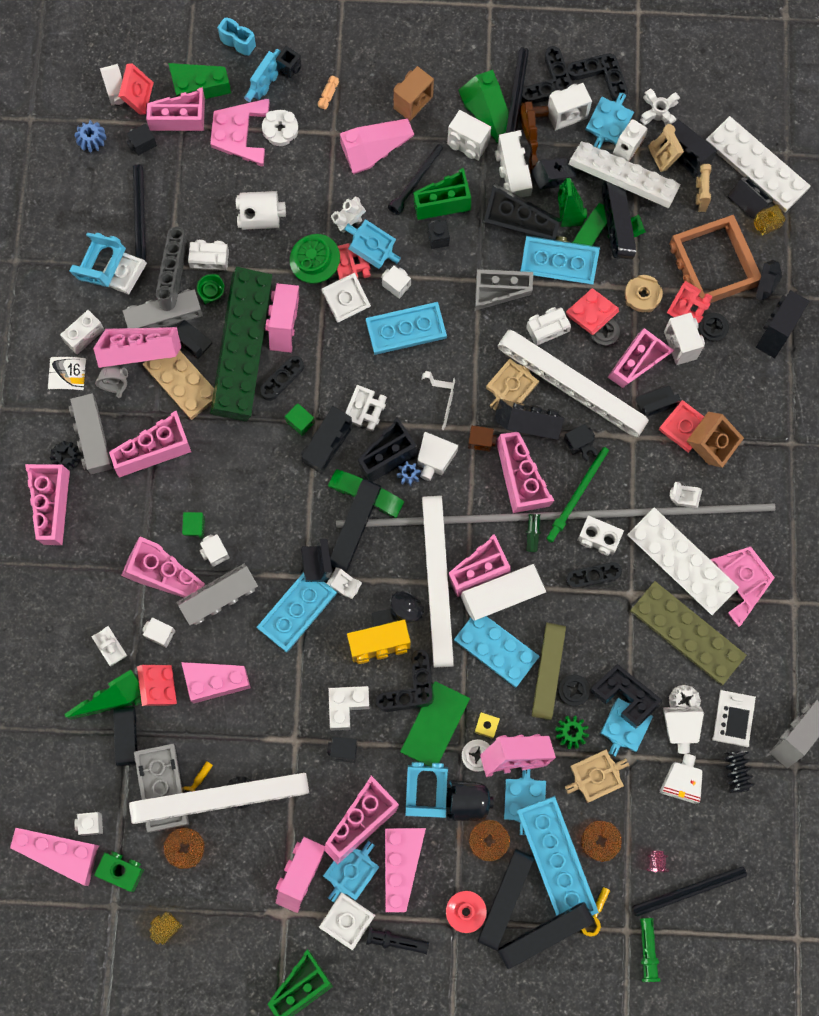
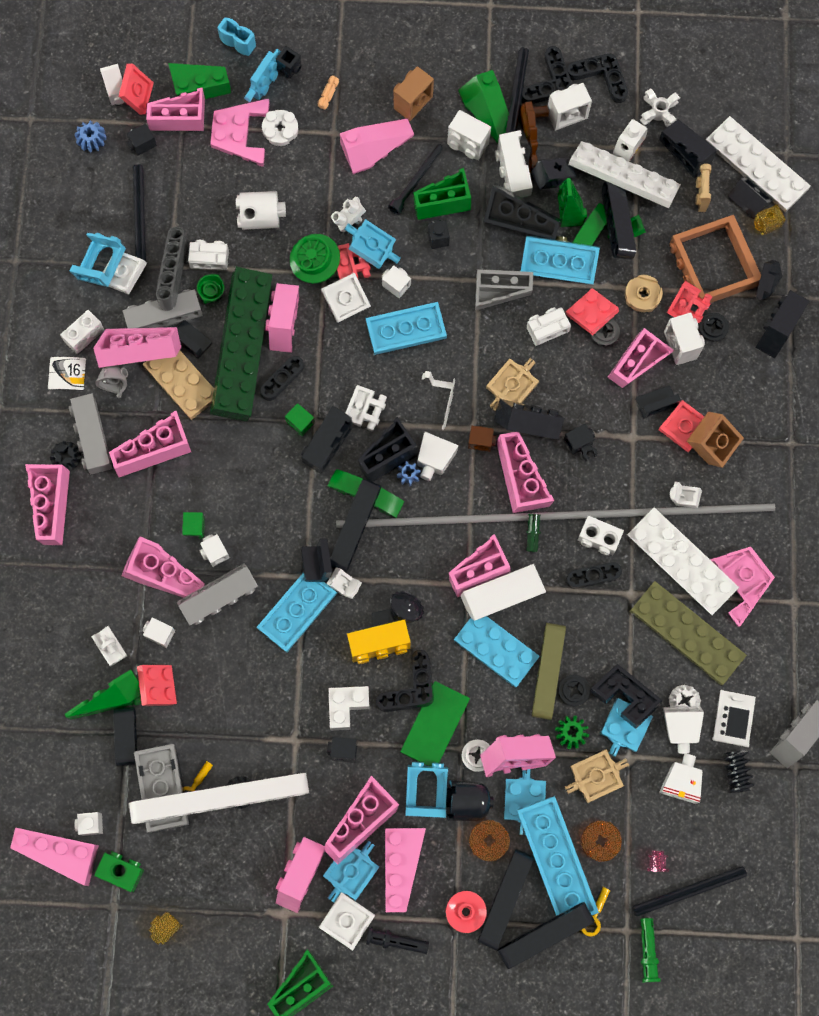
(172, 848): clear orange plate -> none
(214, 680): bright pink wedge -> none
(437, 581): white beam -> none
(483, 731): light yellow piece -> none
(559, 523): green bar -> none
(573, 383): white beam -> none
(609, 120): medium azure plate -> none
(669, 151): tan plate -> none

